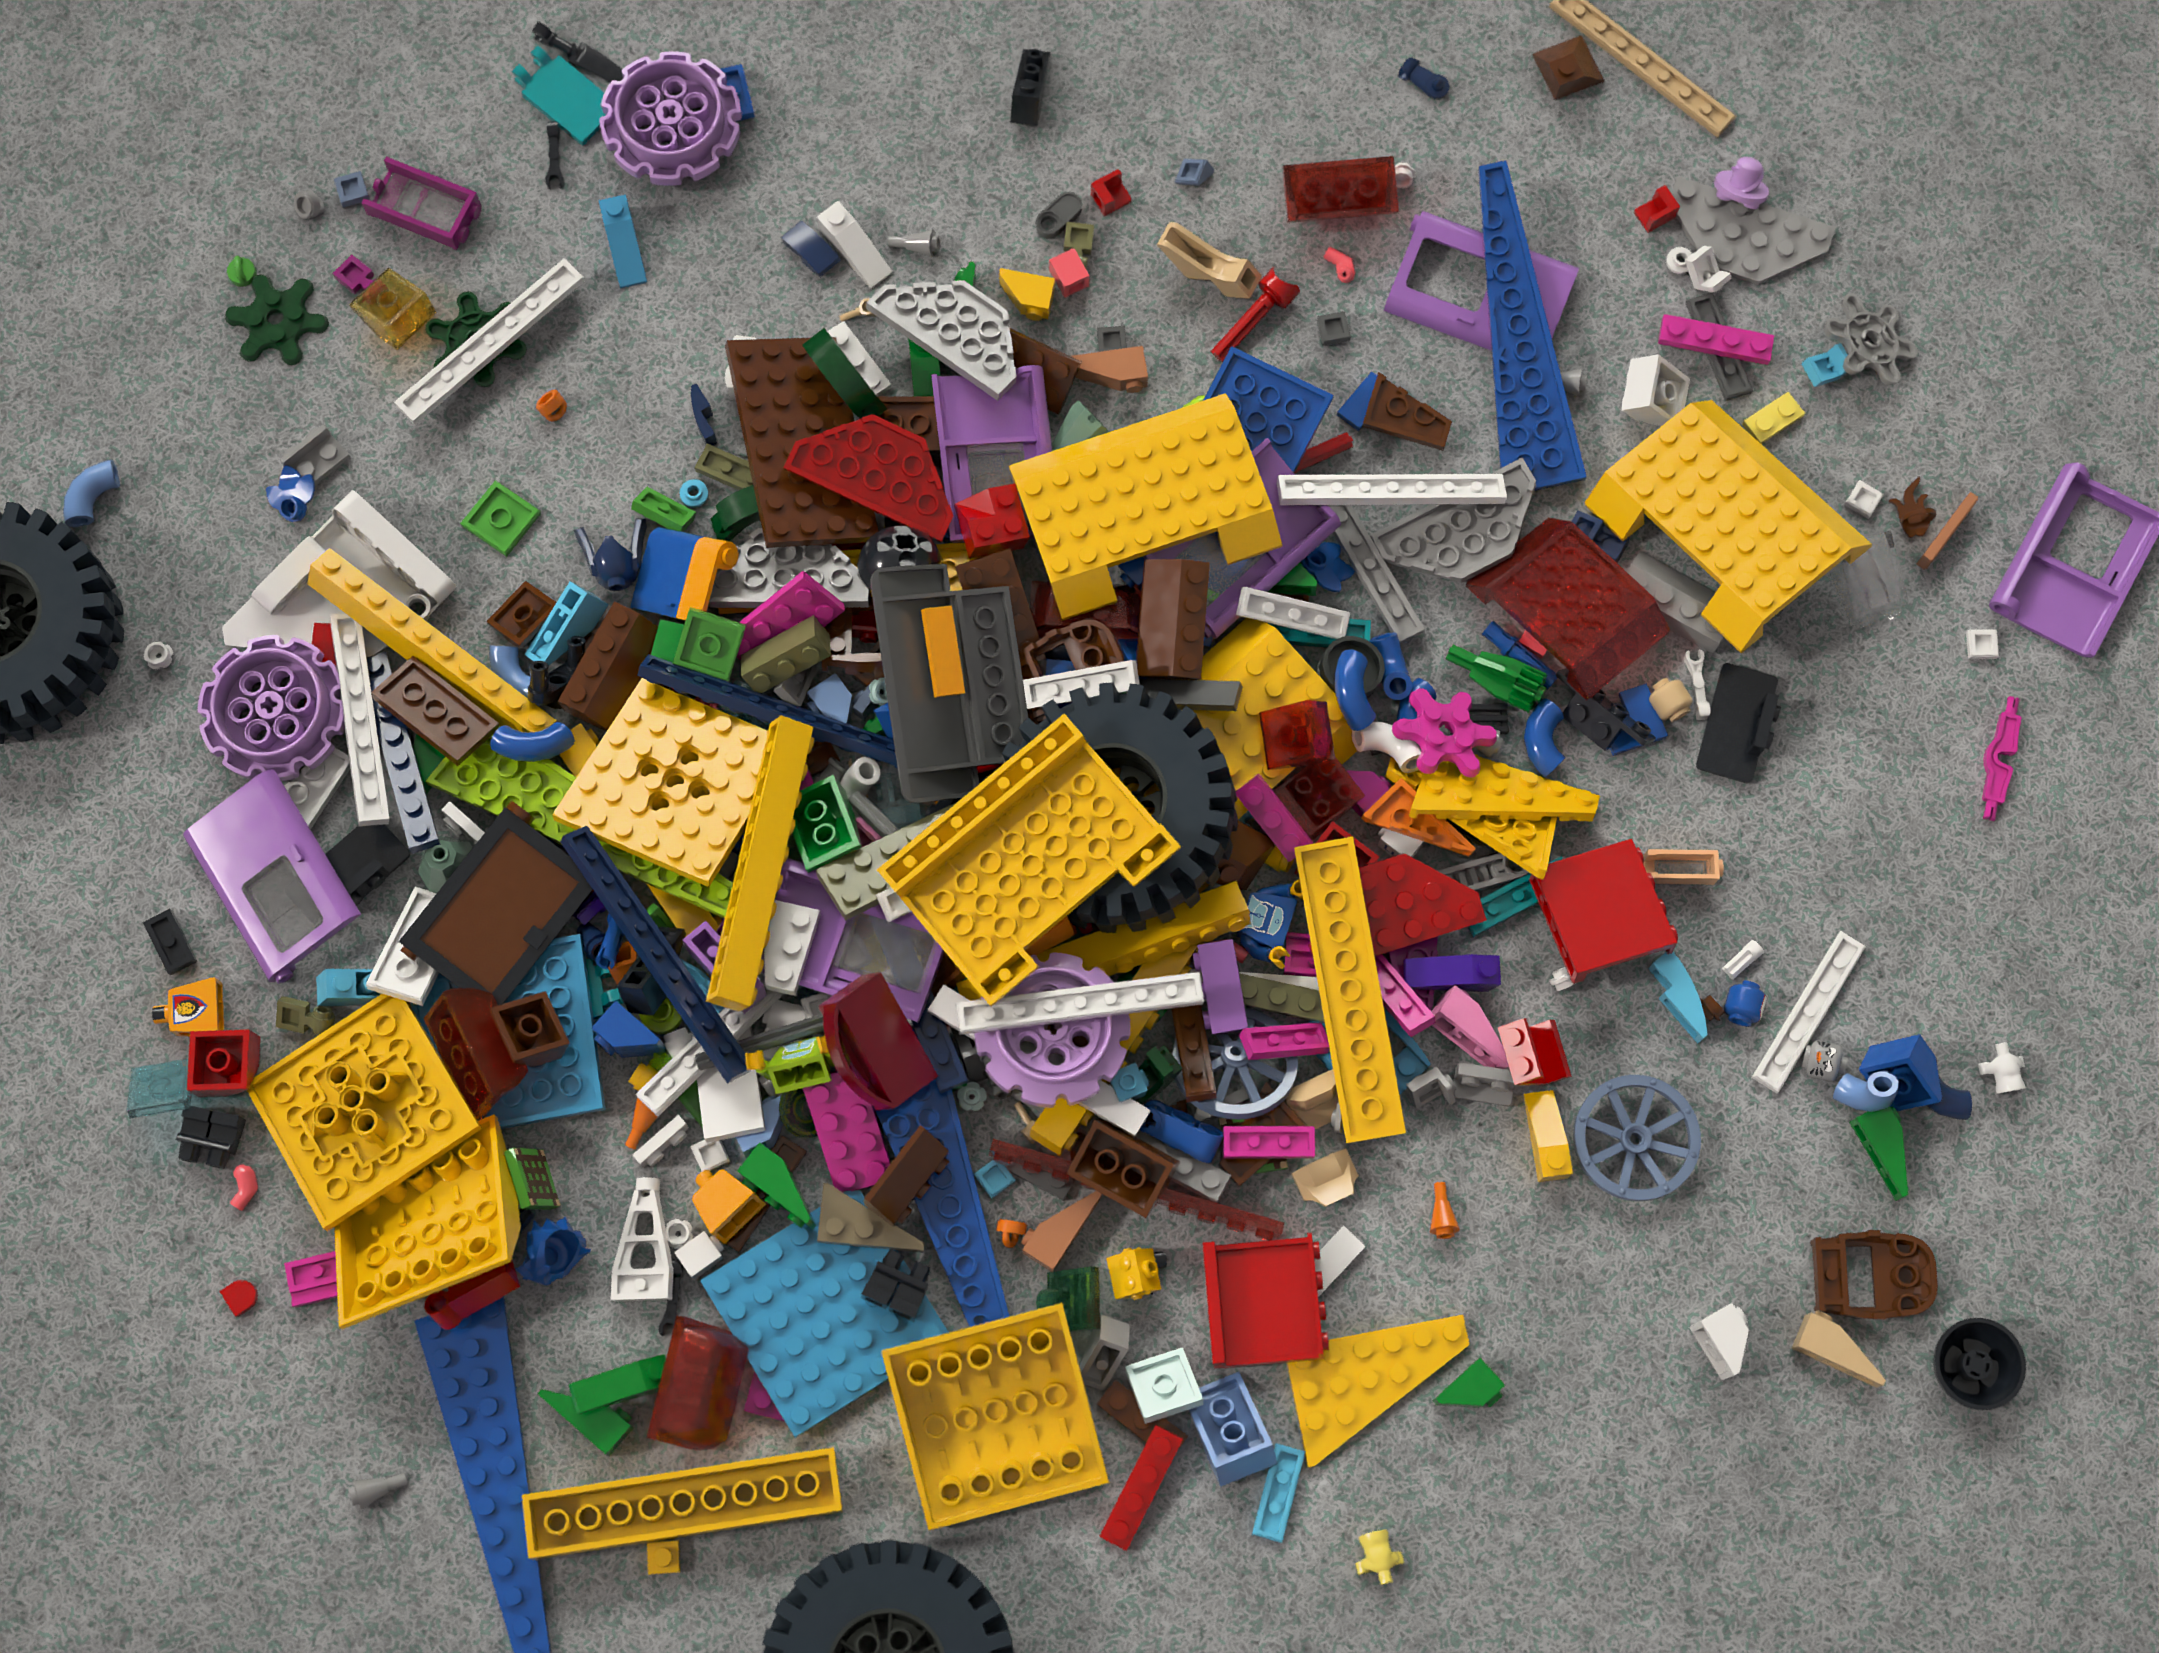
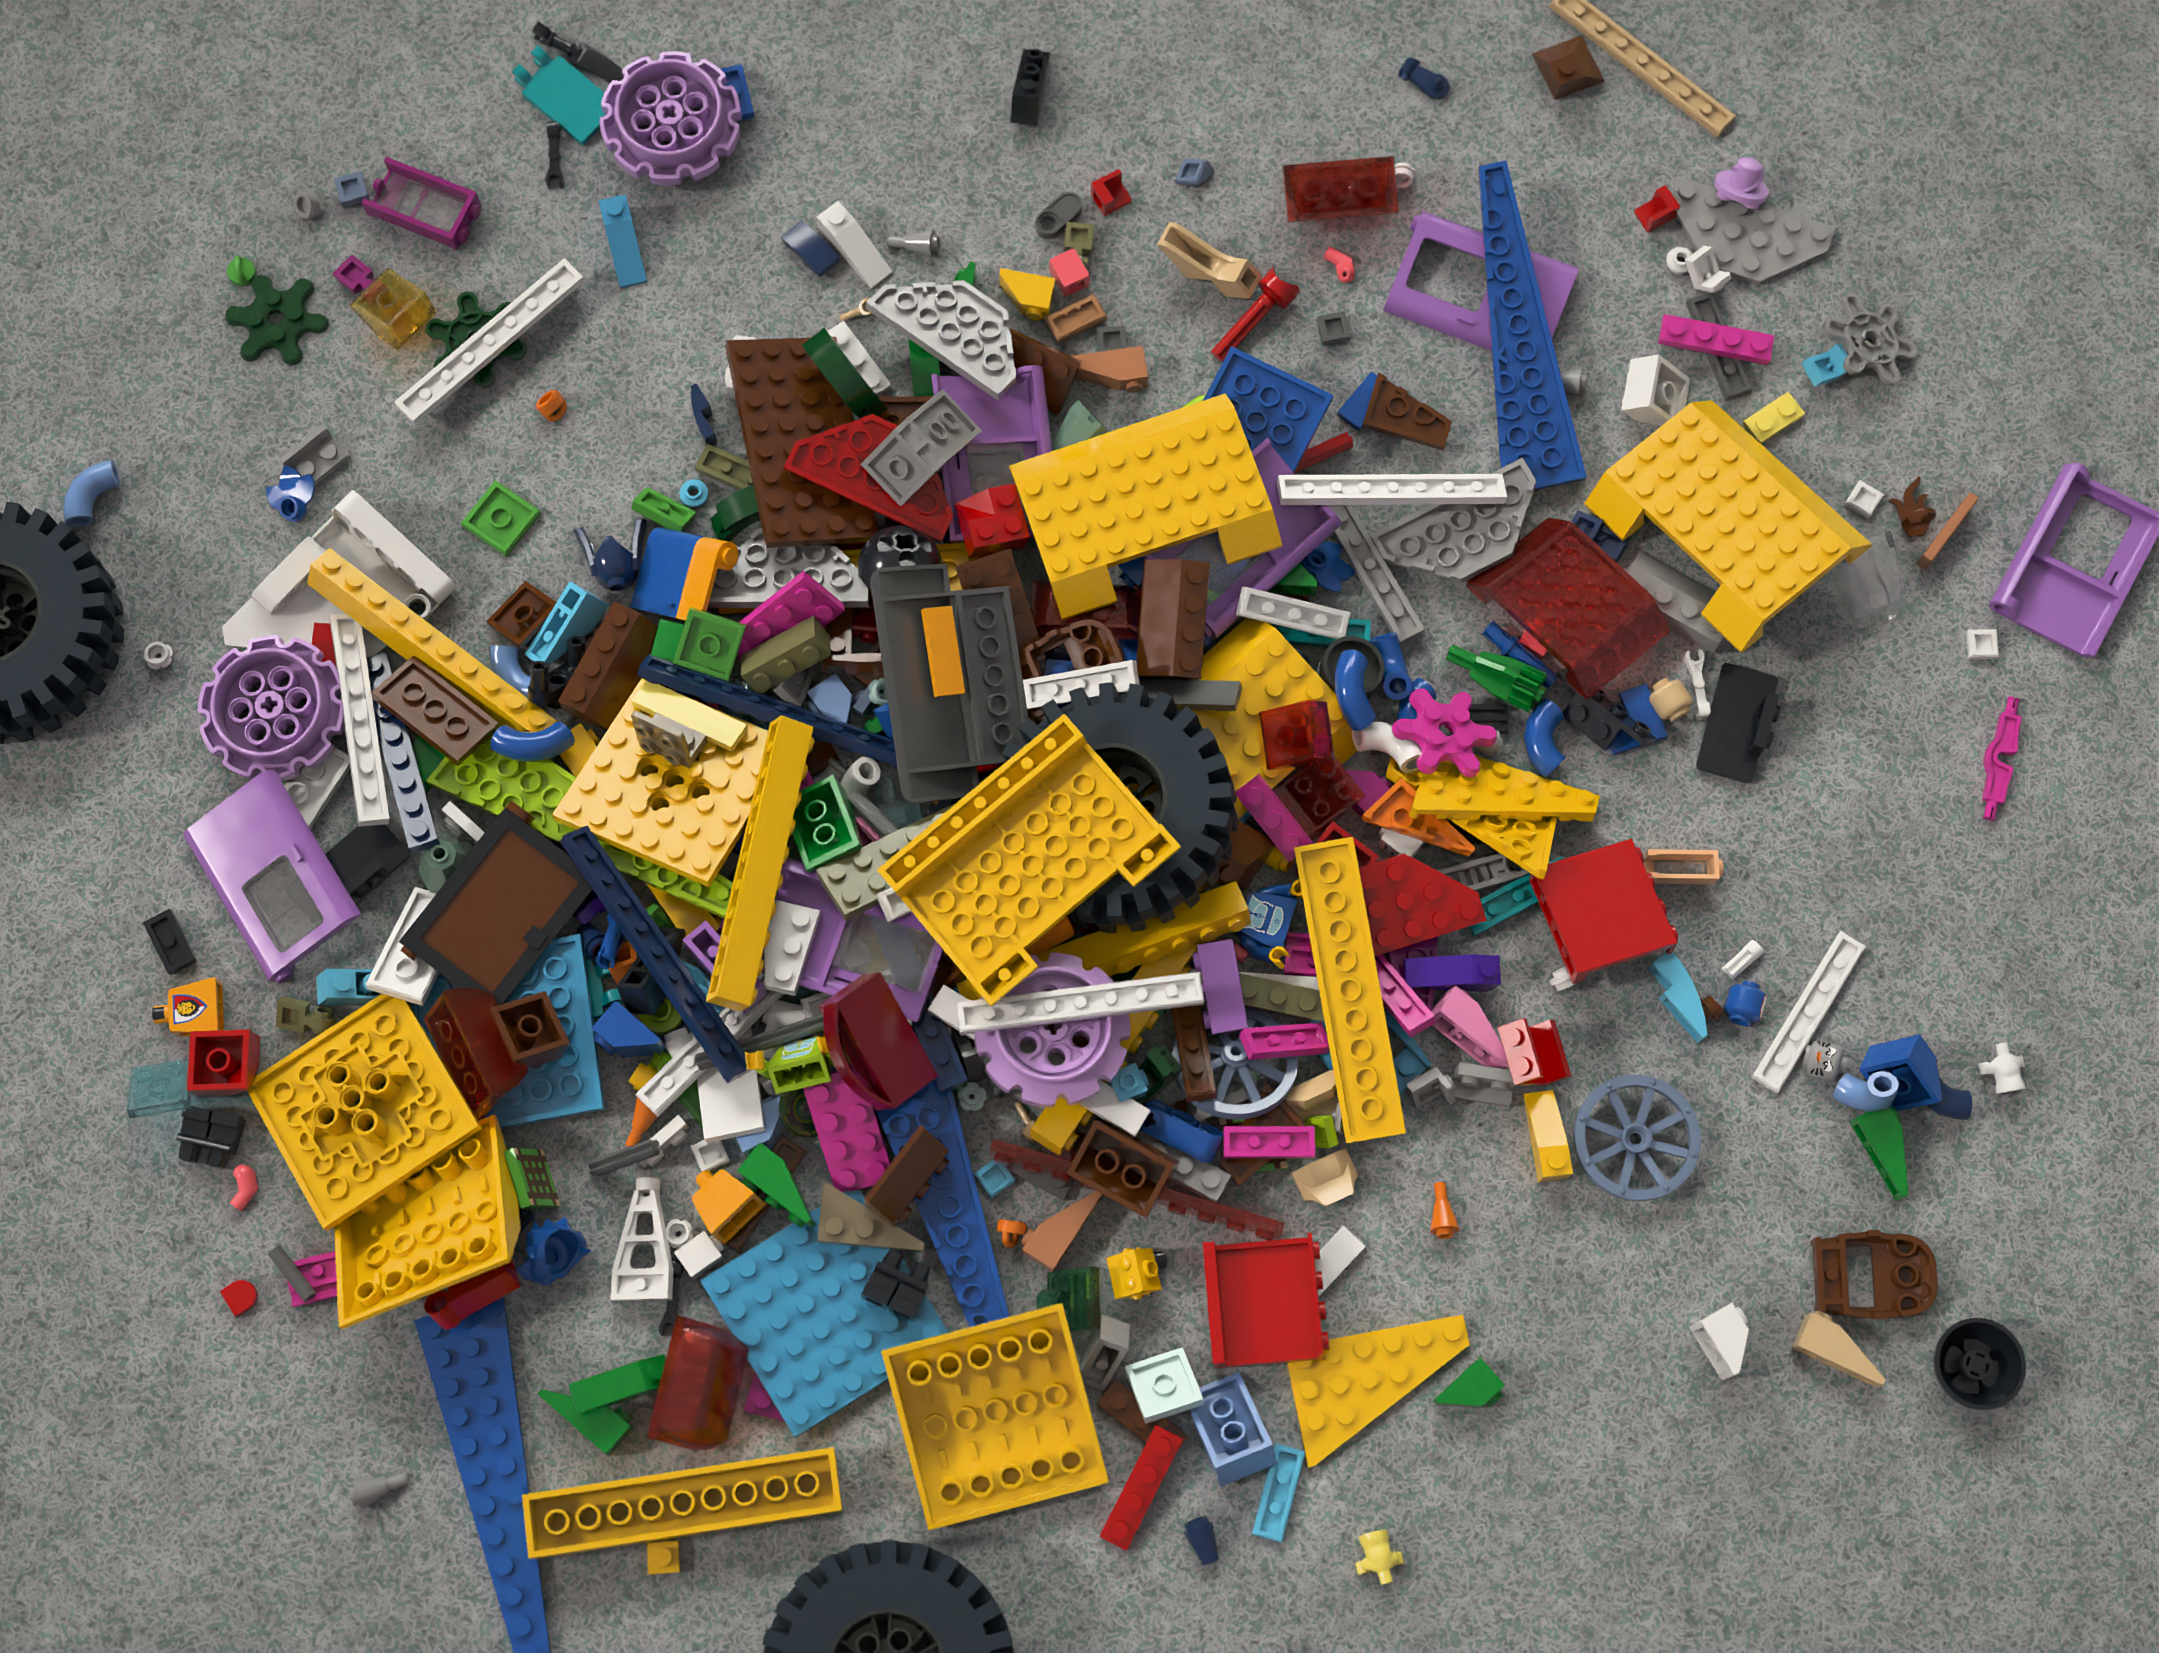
(292, 1273): none -> dark grey piece
(624, 1157): none -> dark grey axle
(668, 738): none -> dark tan bracket
(715, 725): none -> light yellow tile
(920, 447): none -> light grey bracket
(1075, 319): none -> medium nougat plate
(1202, 1539): none -> dark blue cone
(1324, 1130): none -> lime tile

